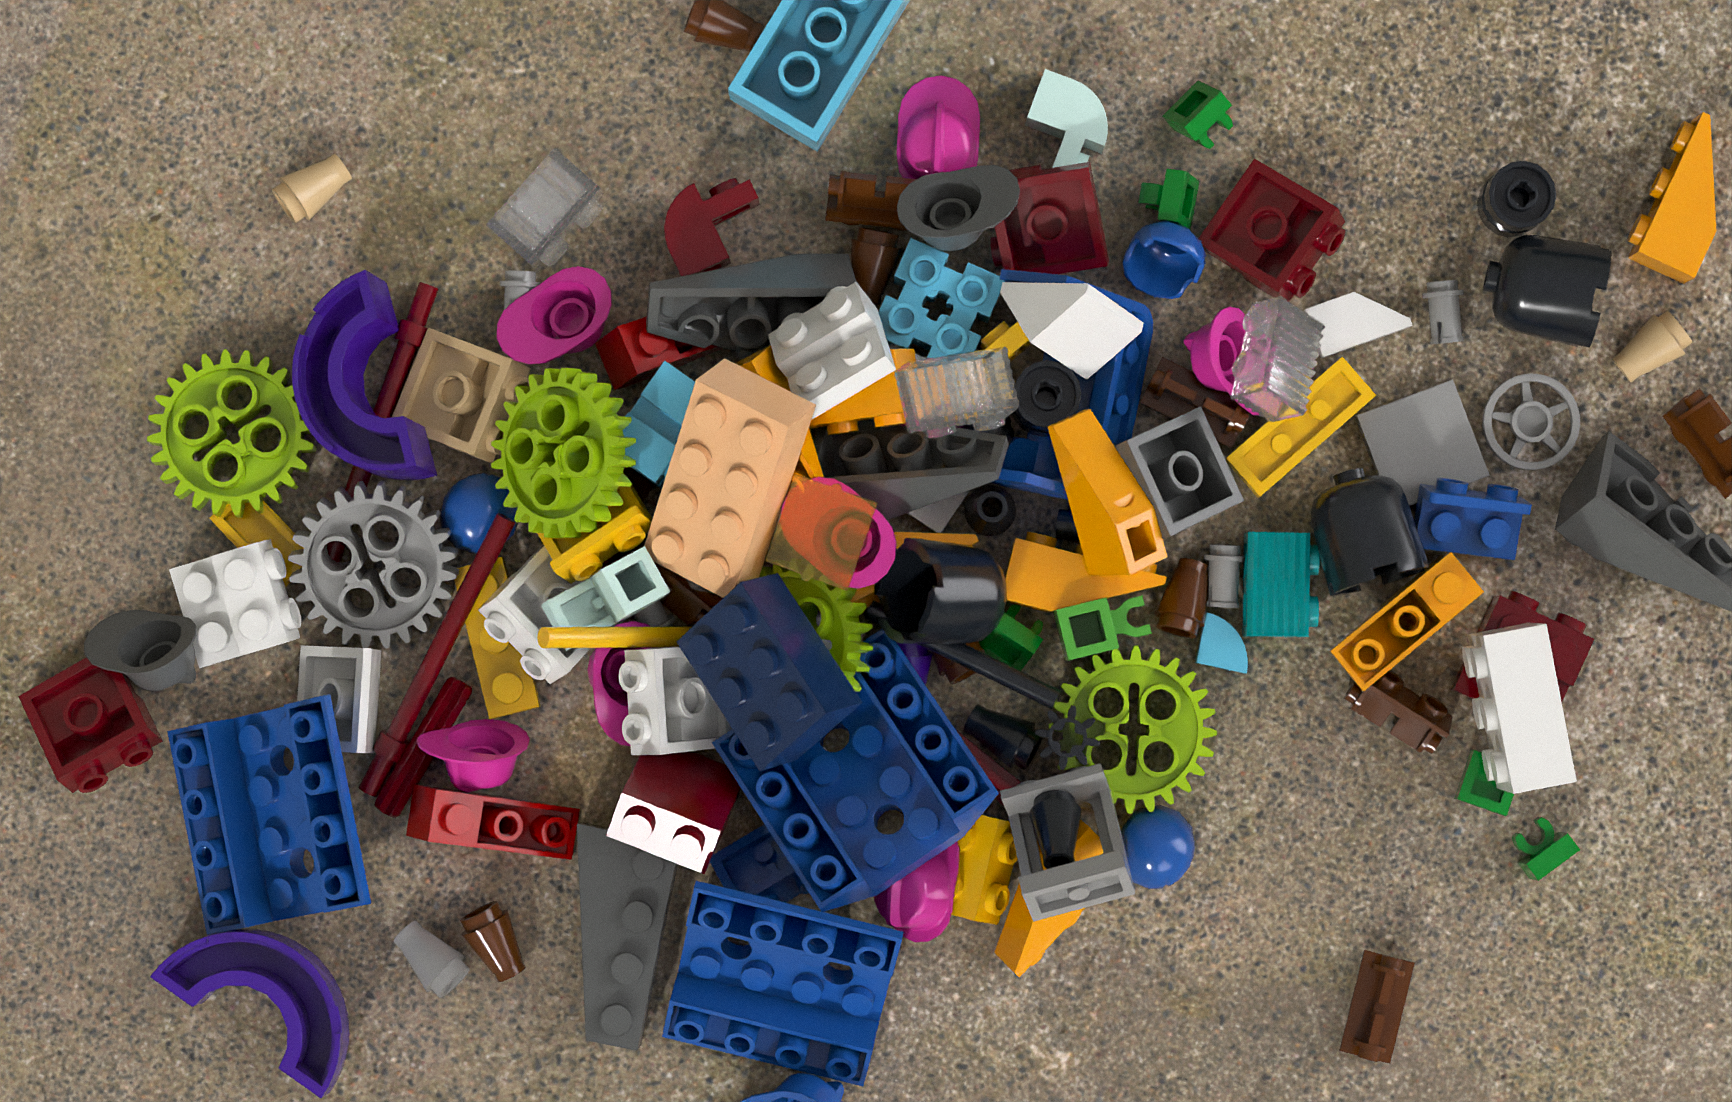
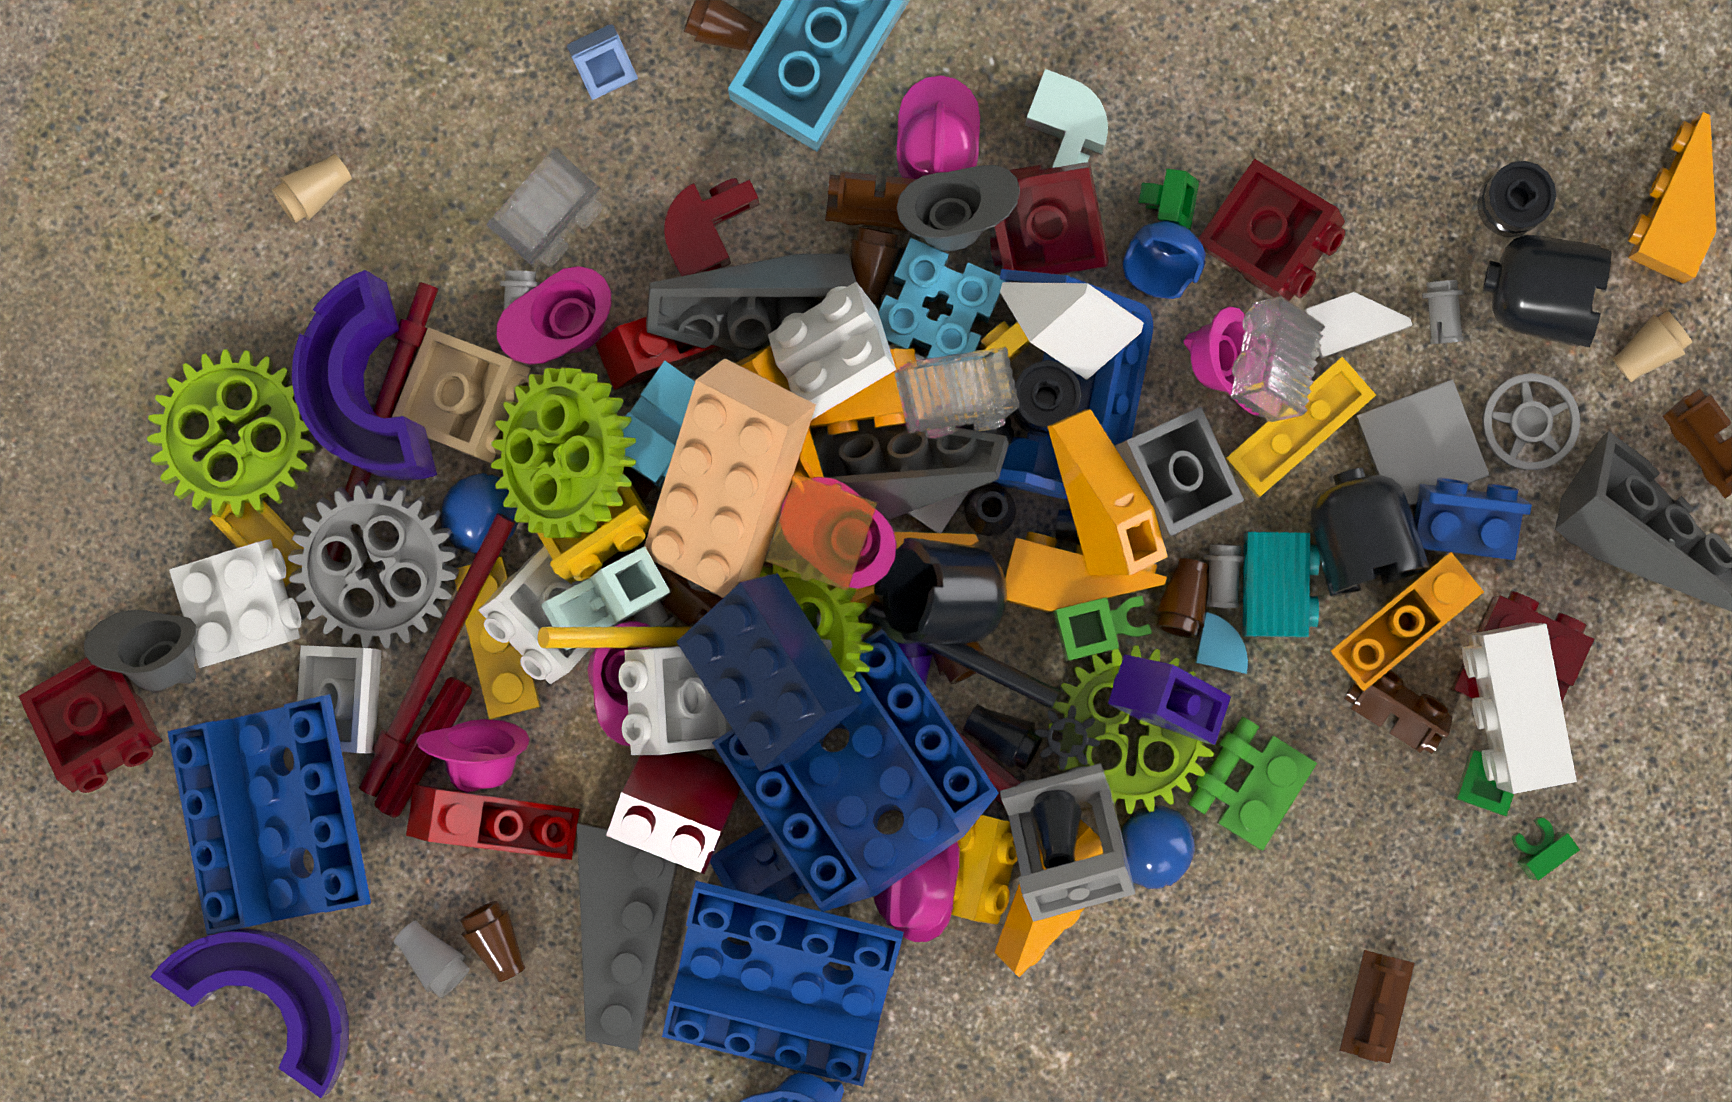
(602, 61): none -> medium blue slope
(1012, 641): green tile -> none
(1169, 698): none -> dark purple slope
(1177, 391): reddish brown hinge -> none
(1198, 112): green tile -> none
(1266, 790): none -> bright green plate

